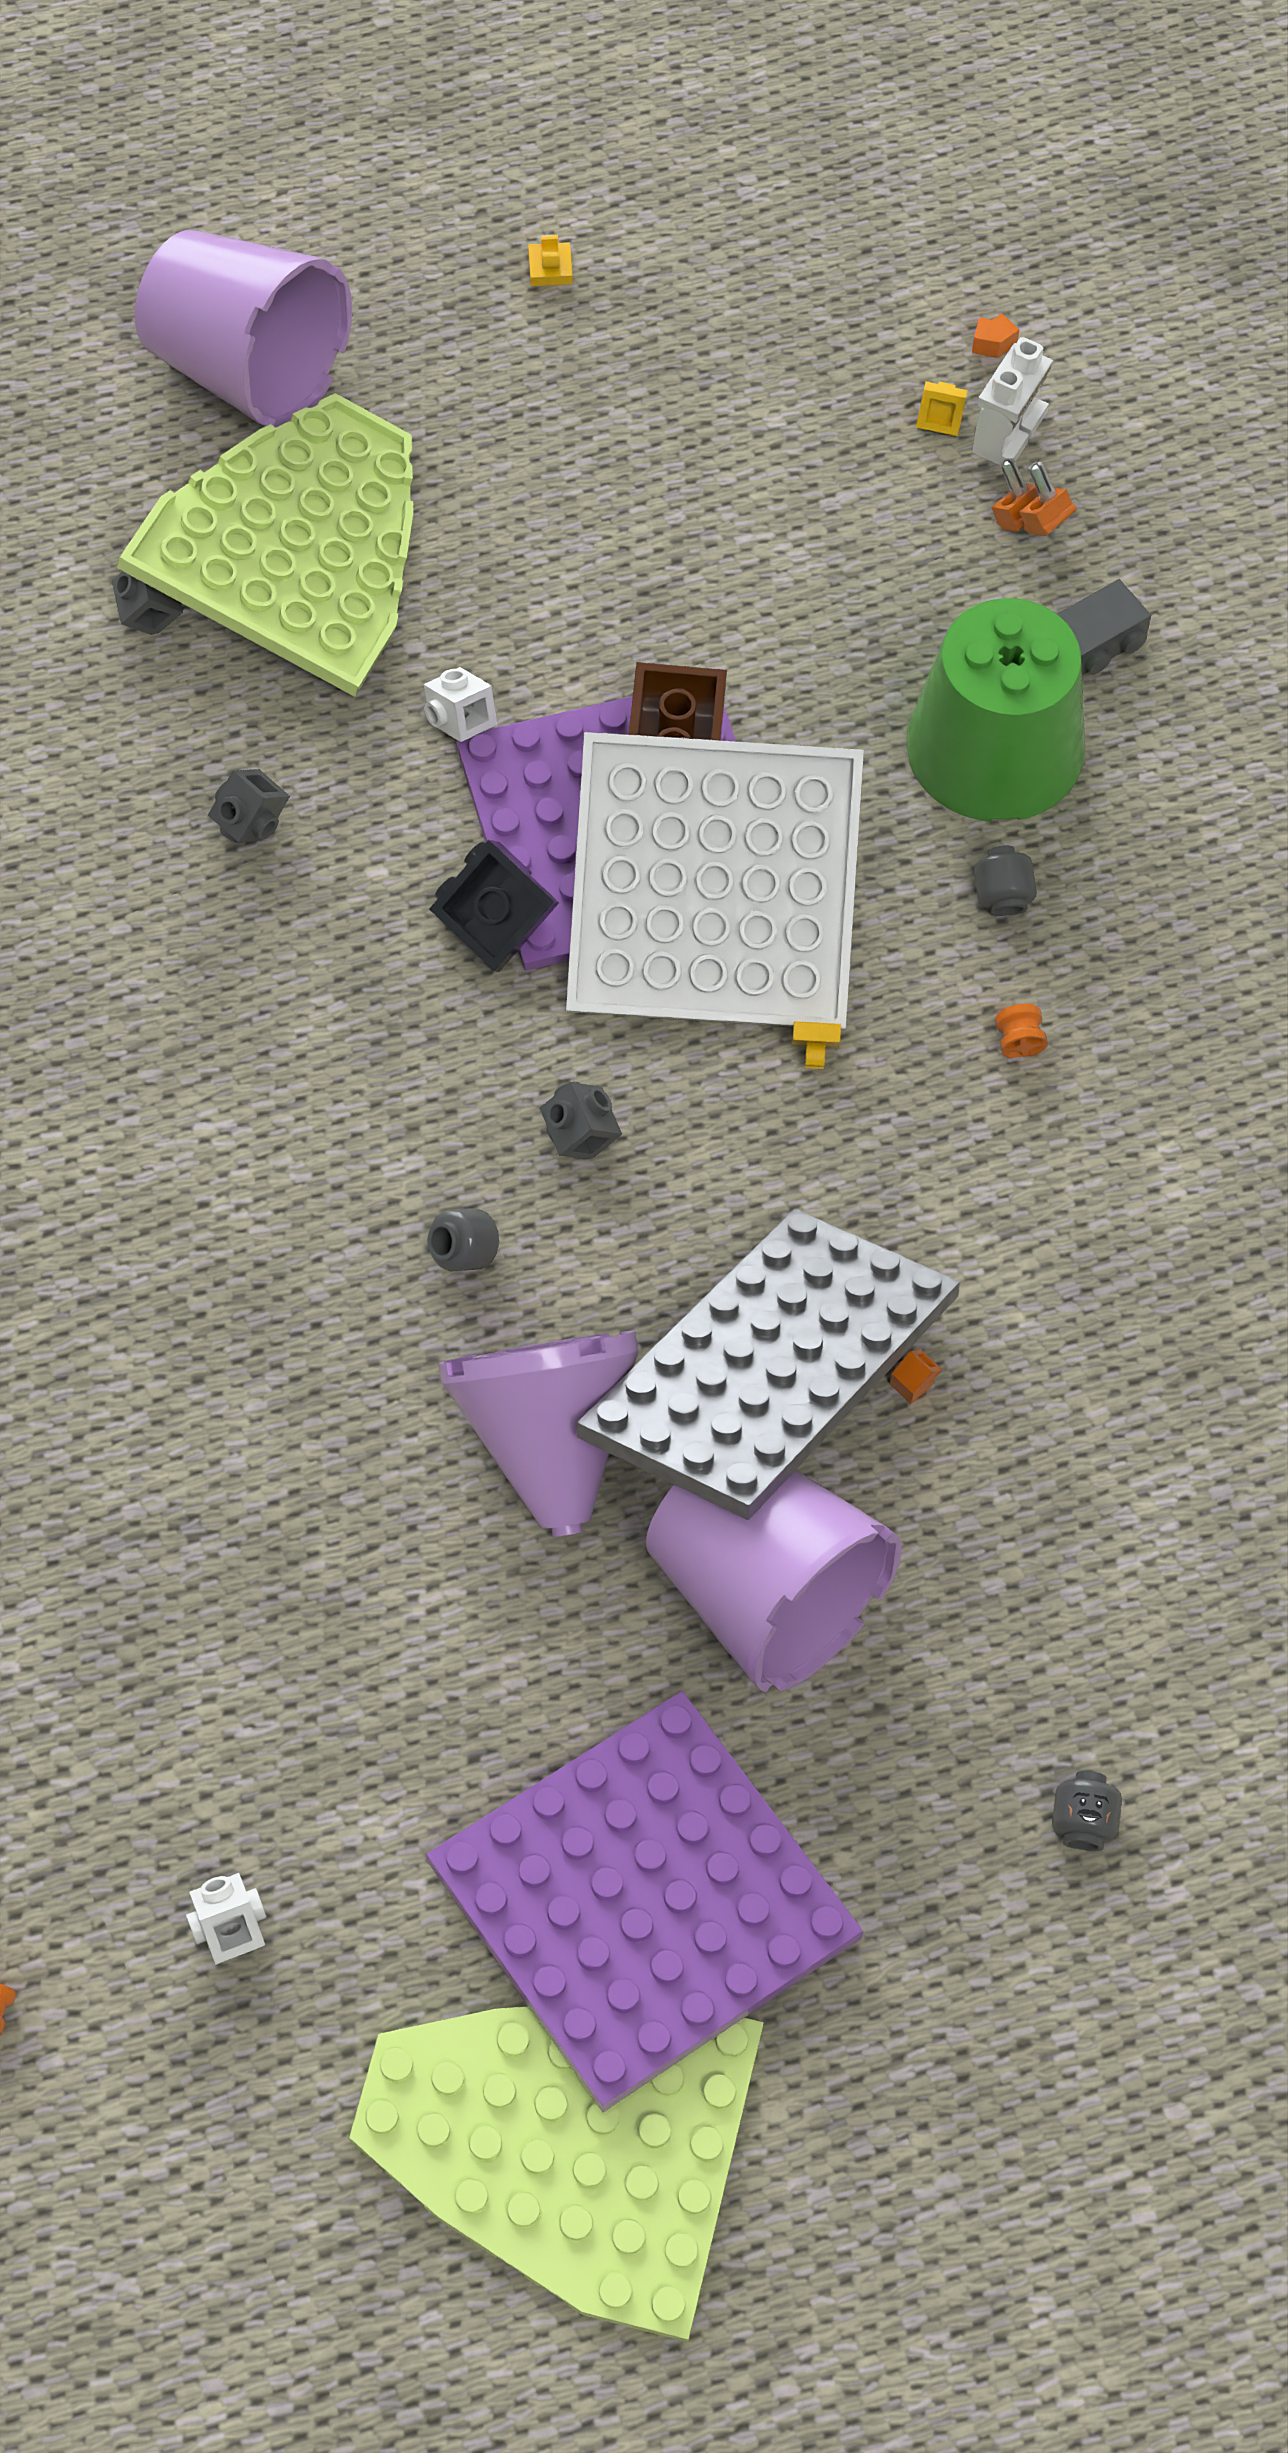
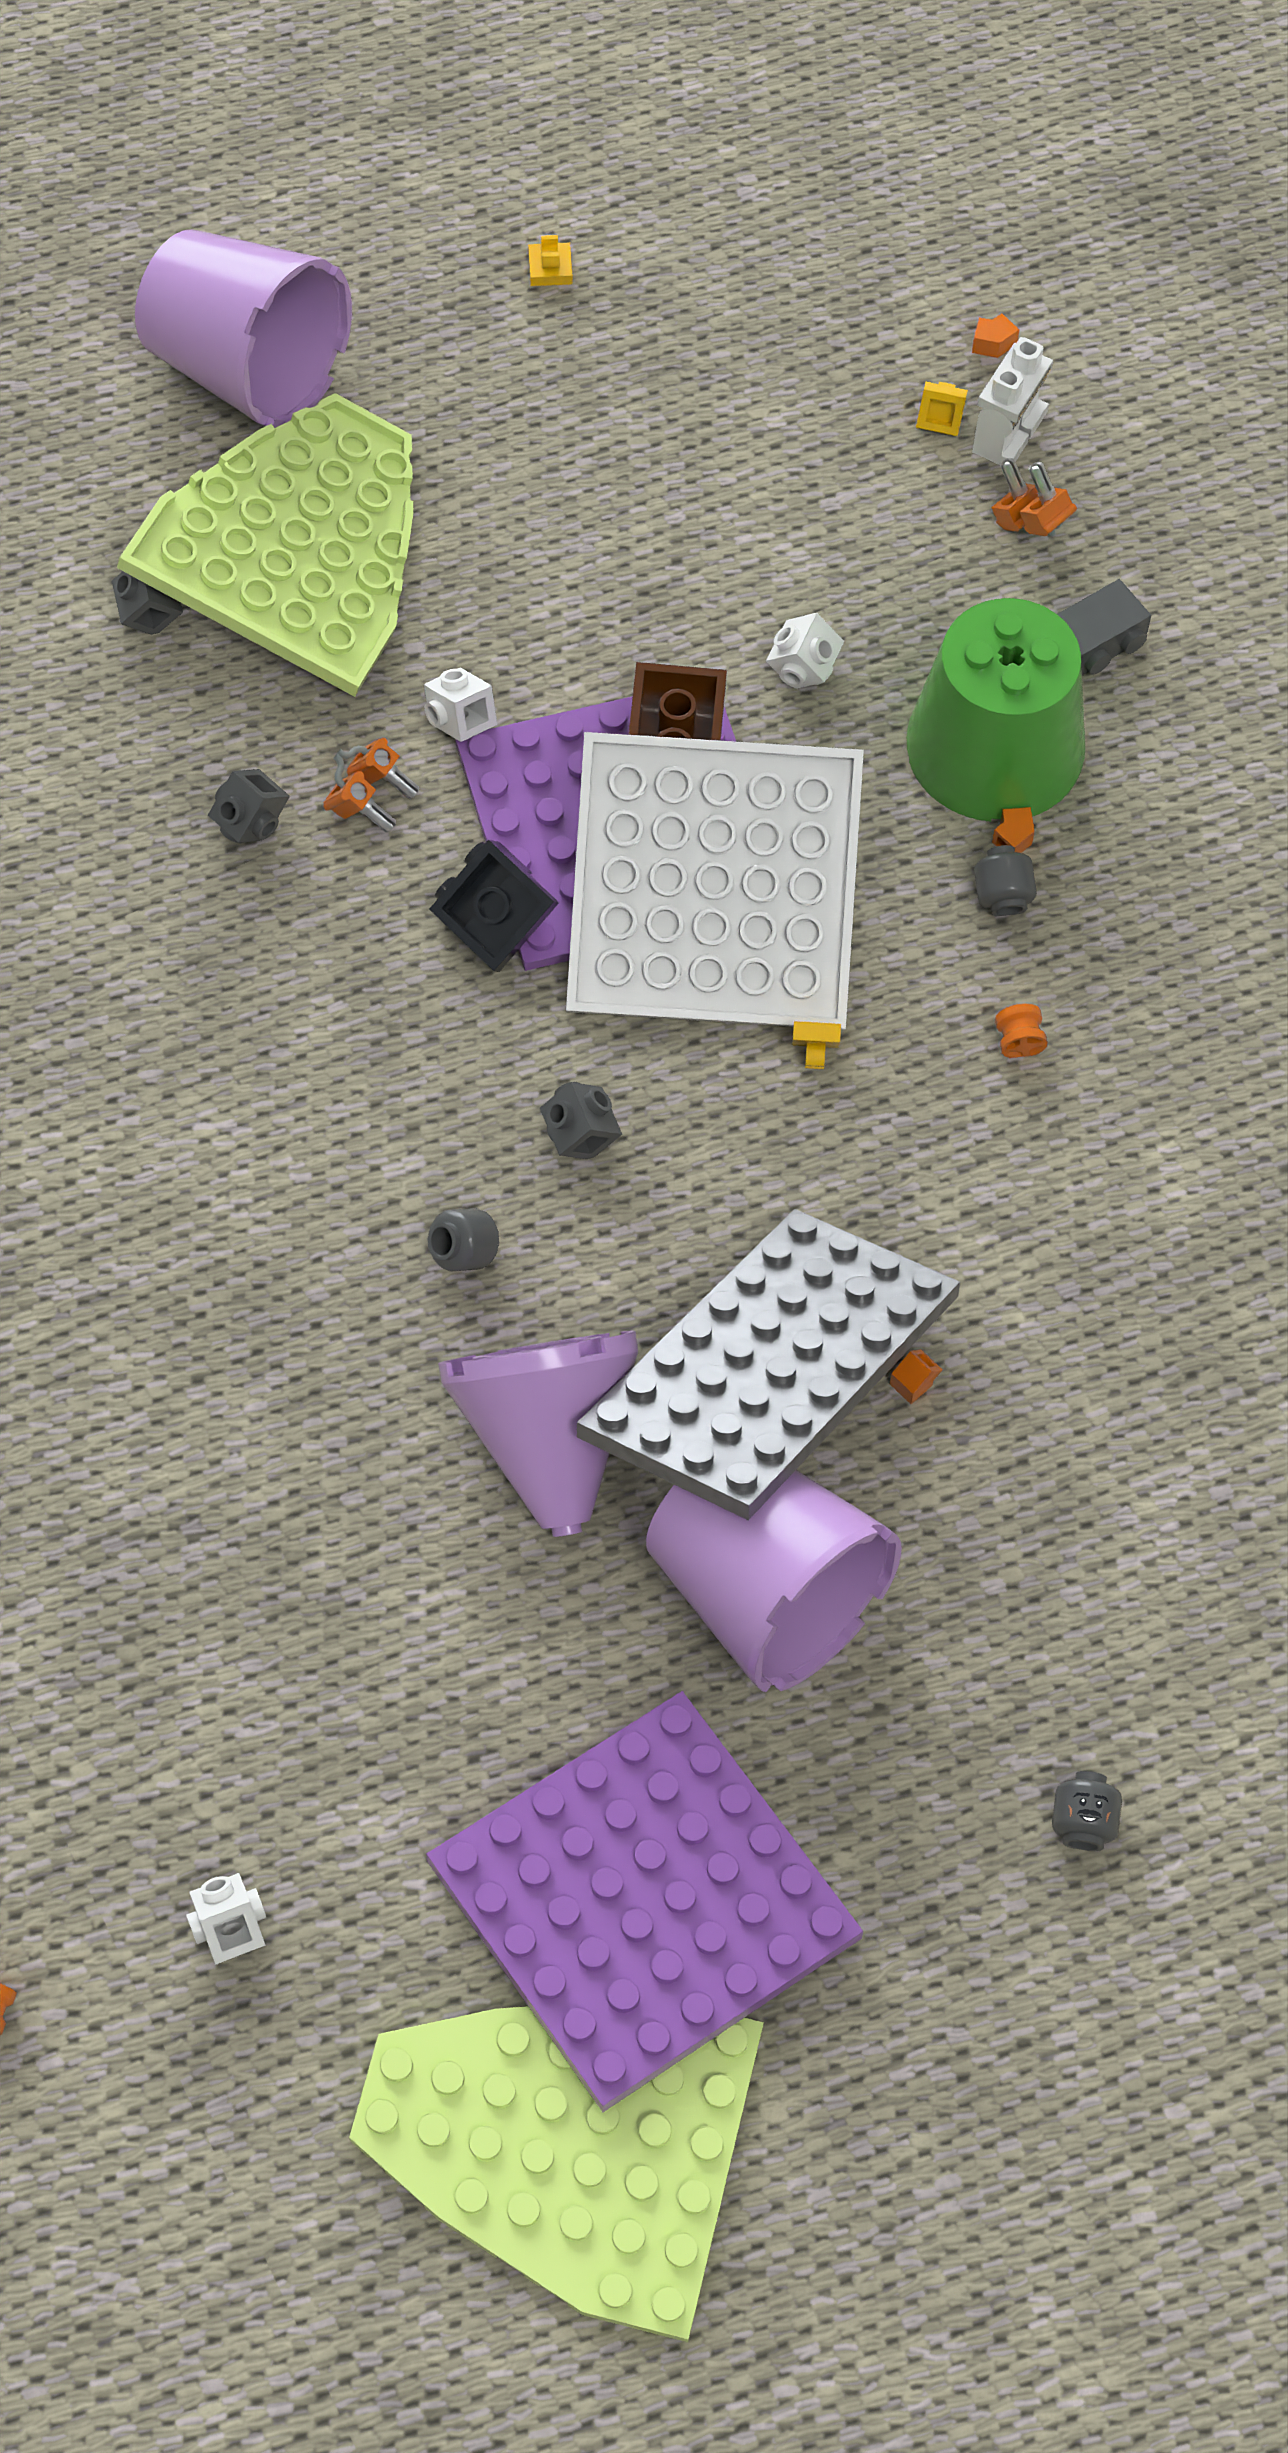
(355, 791): none -> piece
(805, 651): none -> white brick
(1015, 829): none -> orange piece

